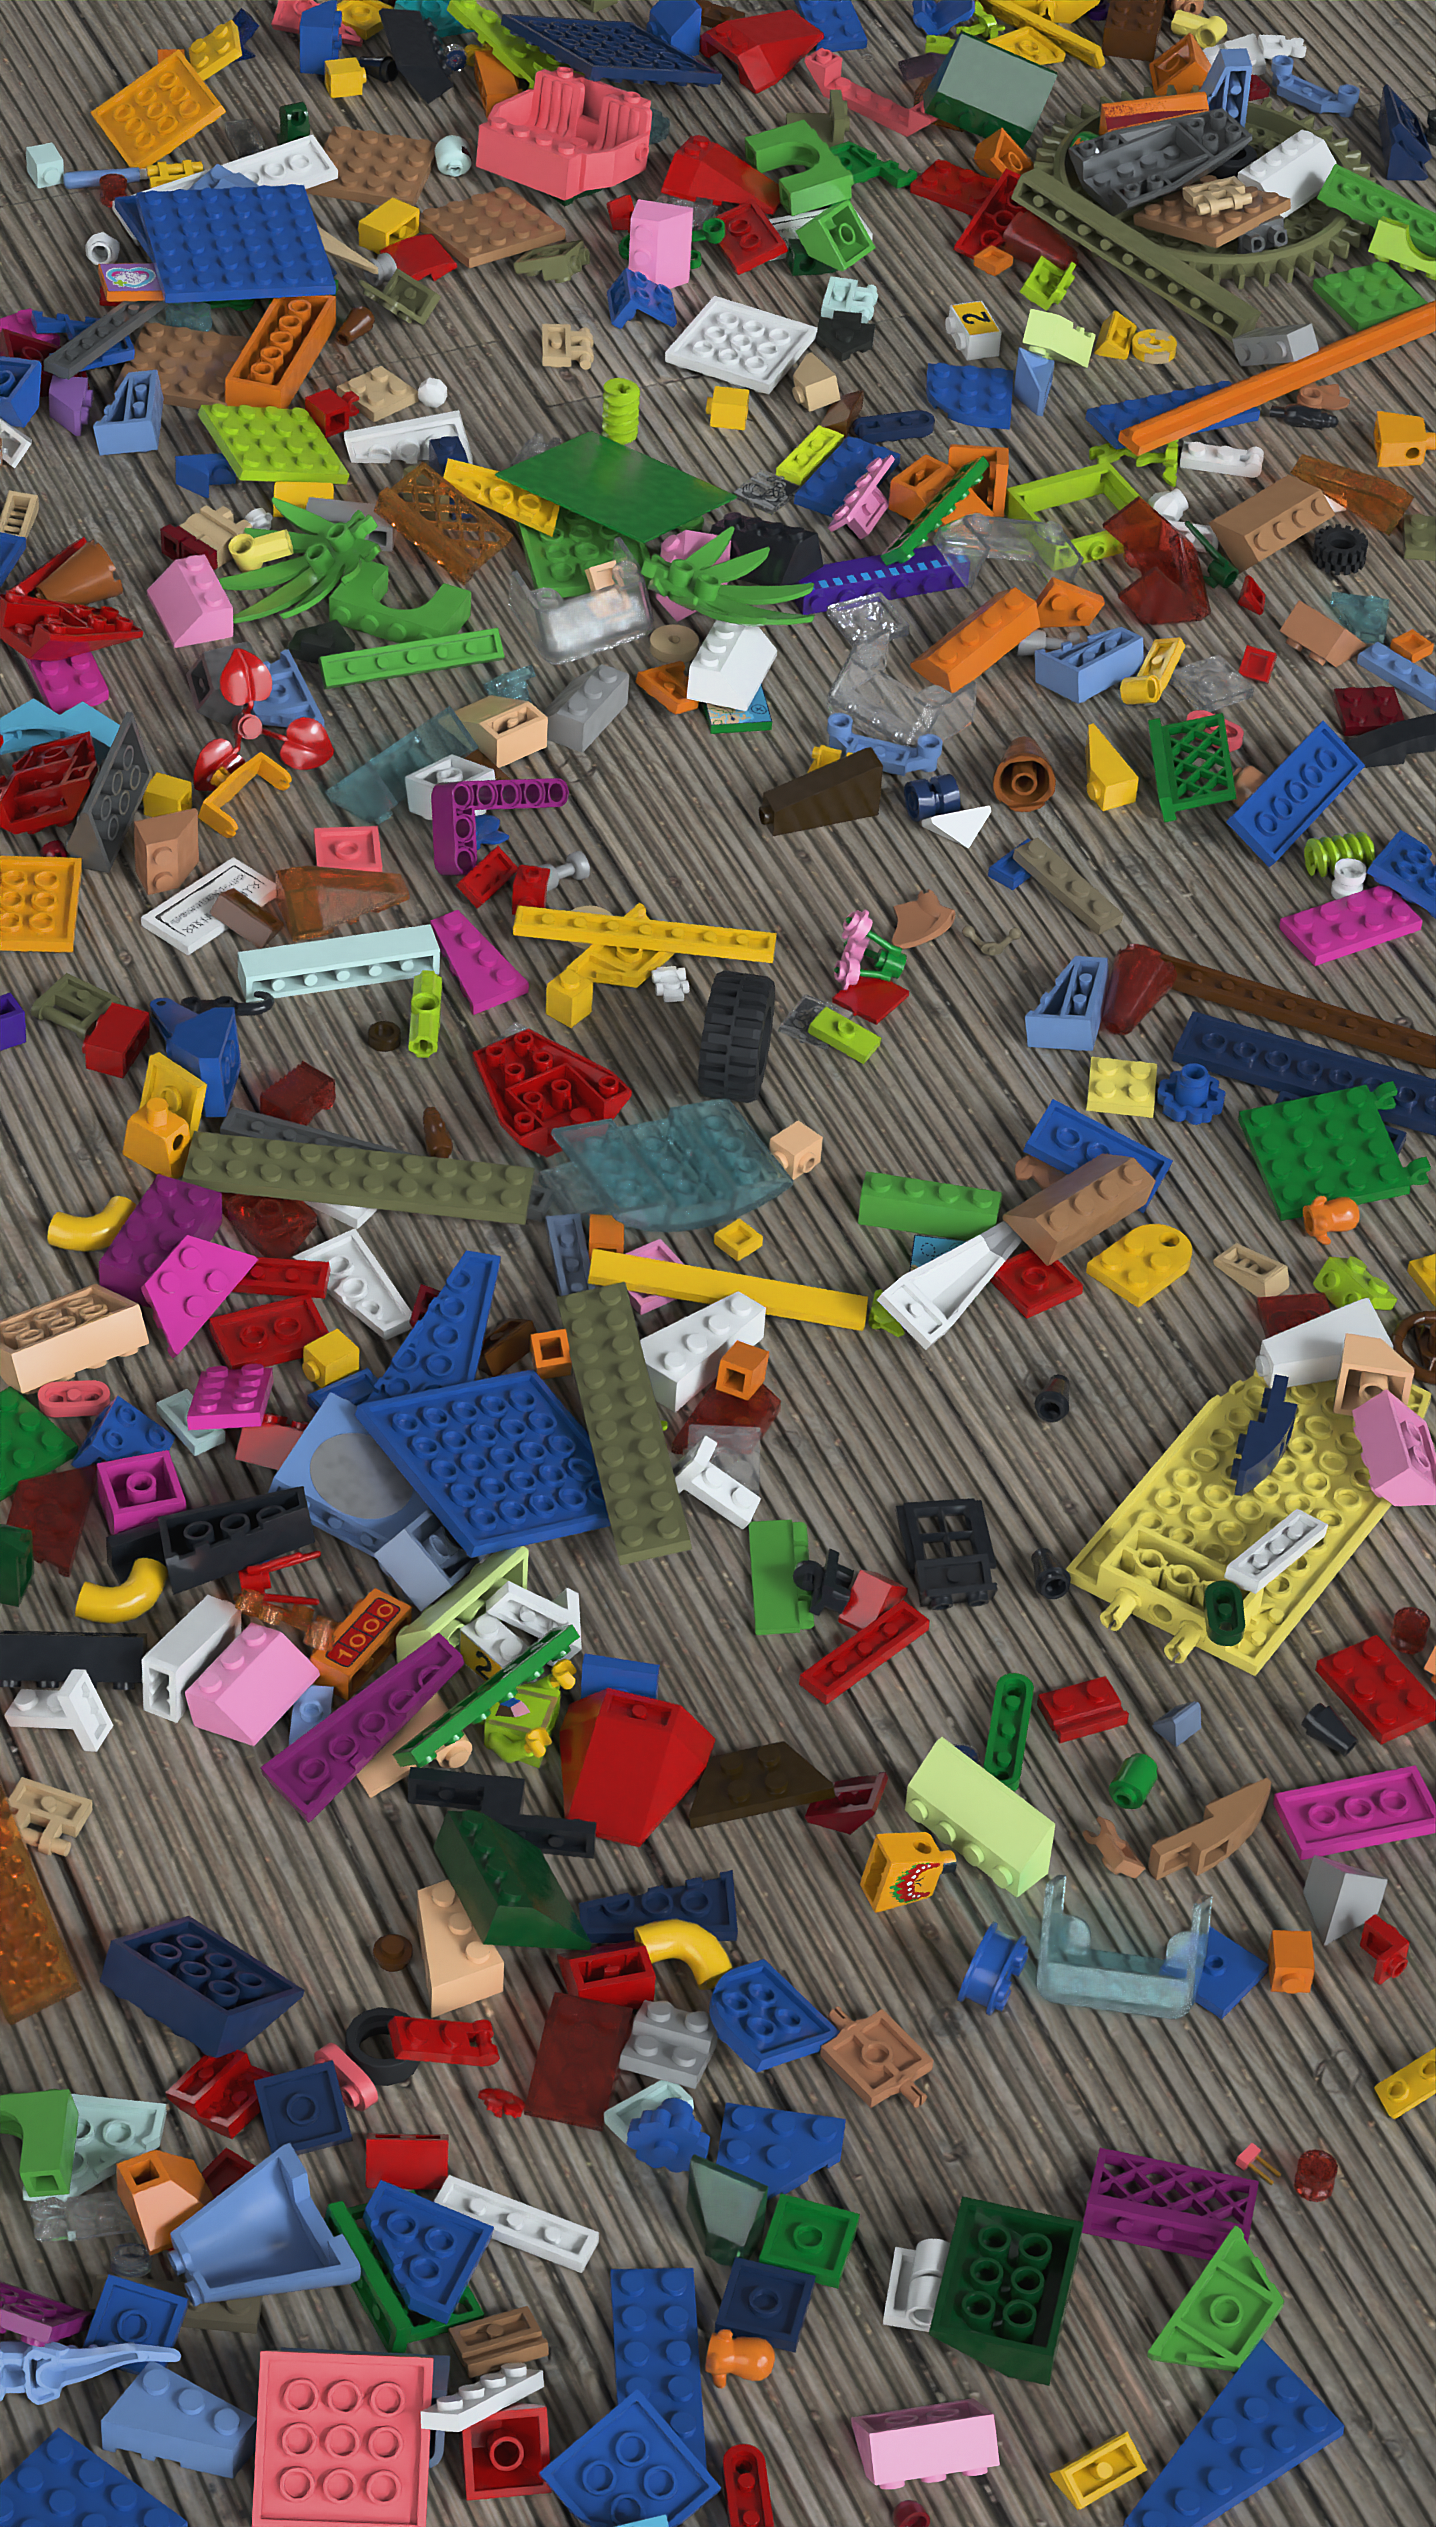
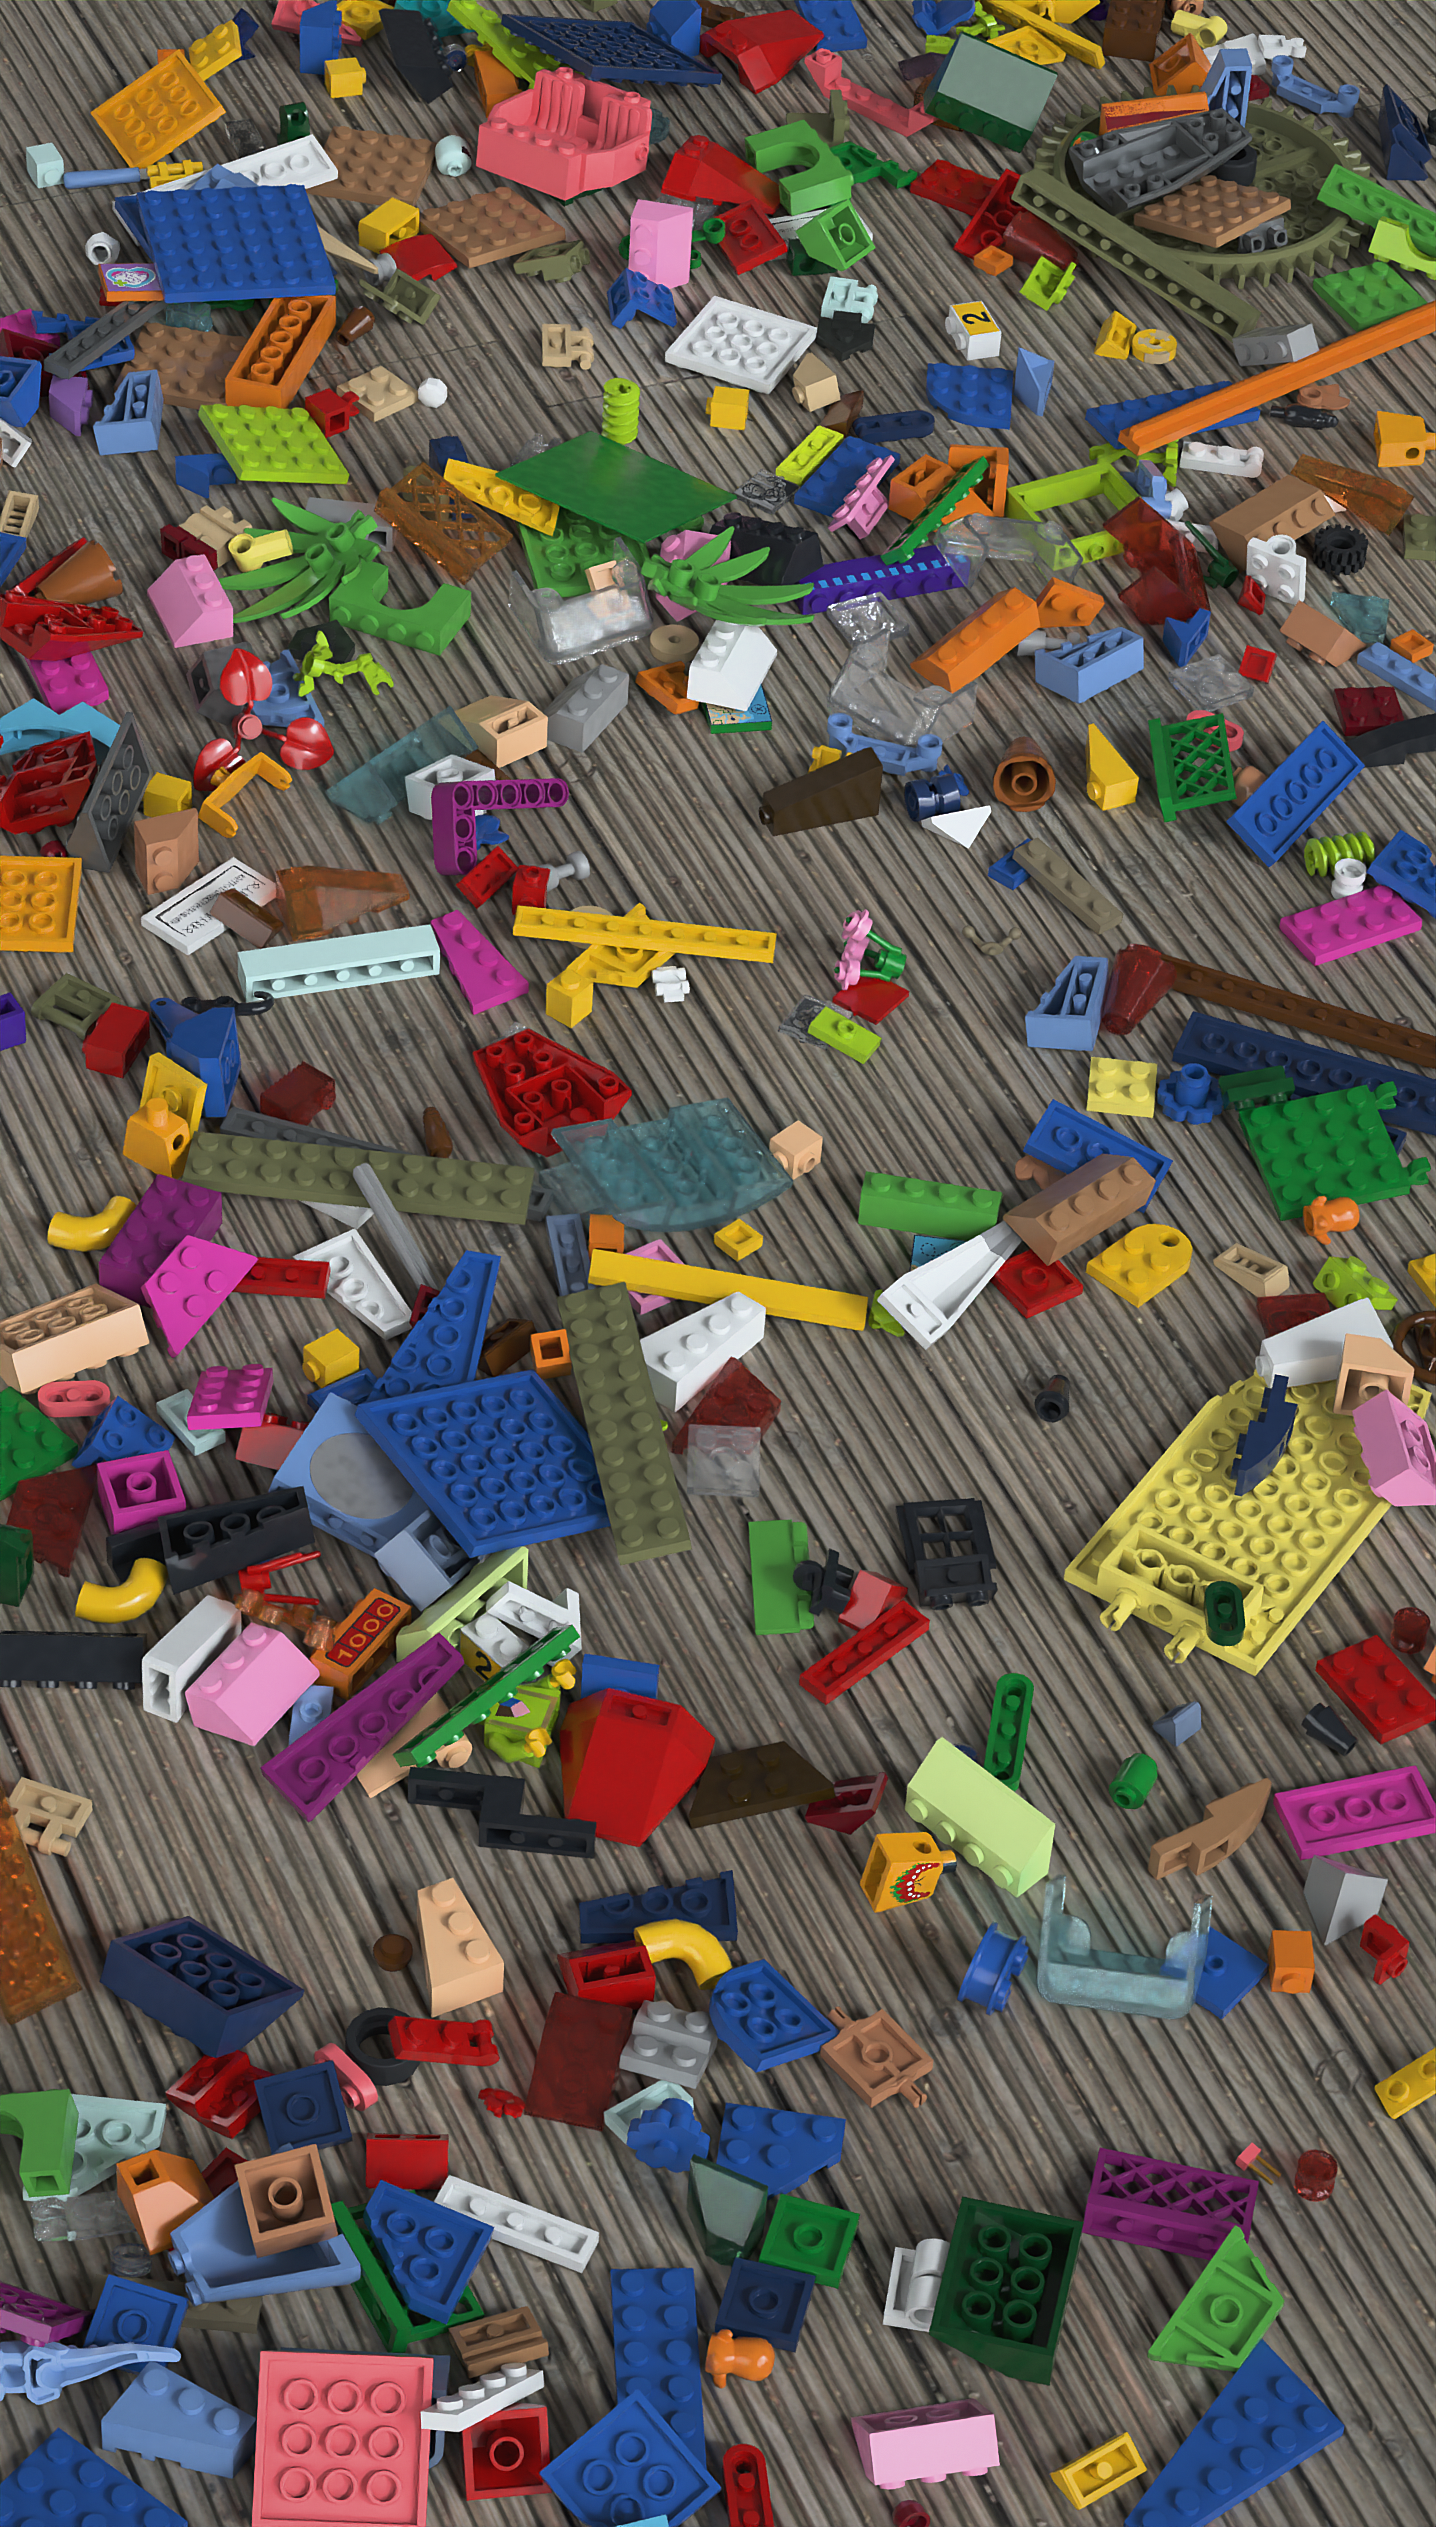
(72, 1707): white bracket -> none
(112, 186): clear red wheel -> none
(259, 519): white plate -> none
(267, 1332): red plate -> none
(269, 1223): clear red wing -> none
(286, 2200): none -> nougat slope
(299, 492): yellow slope -> none
(315, 664): none -> lime piece
(348, 848): coral plate -> none
(381, 67): black cone -> none
(384, 1036): dark brown tile -> none
(394, 1227): none -> light grey axle
(404, 439): white wing -> none
(411, 658): bright green plate -> none
(425, 1014): lime piece -> none
(506, 1885): dark green slope -> none
(511, 684): clear light blue slope -> none
(620, 212): red bracket -> none
(714, 1486): white bracket -> none
(736, 1036): black tyre -> none
(742, 1370): orange brick -> none
(921, 920): nougat arm -> none
(963, 789): none -> blue plant
(999, 153): orange slope -> none
(1050, 1576): black cone -> none
(1054, 339): yellowish green wedge -> none
(1082, 1709): red plate -> none
(1117, 1853): nougat plate -> none
(1151, 485): none -> medium blue plate
(1154, 672): yellow plate -> none
(1185, 638): none -> blue slope
(1217, 196): tan plate -> none
(1255, 1087): none -> dark green bracket
(1275, 1551): white plate -> none
(1277, 568): none -> white plate
(1292, 169): white slope -> none

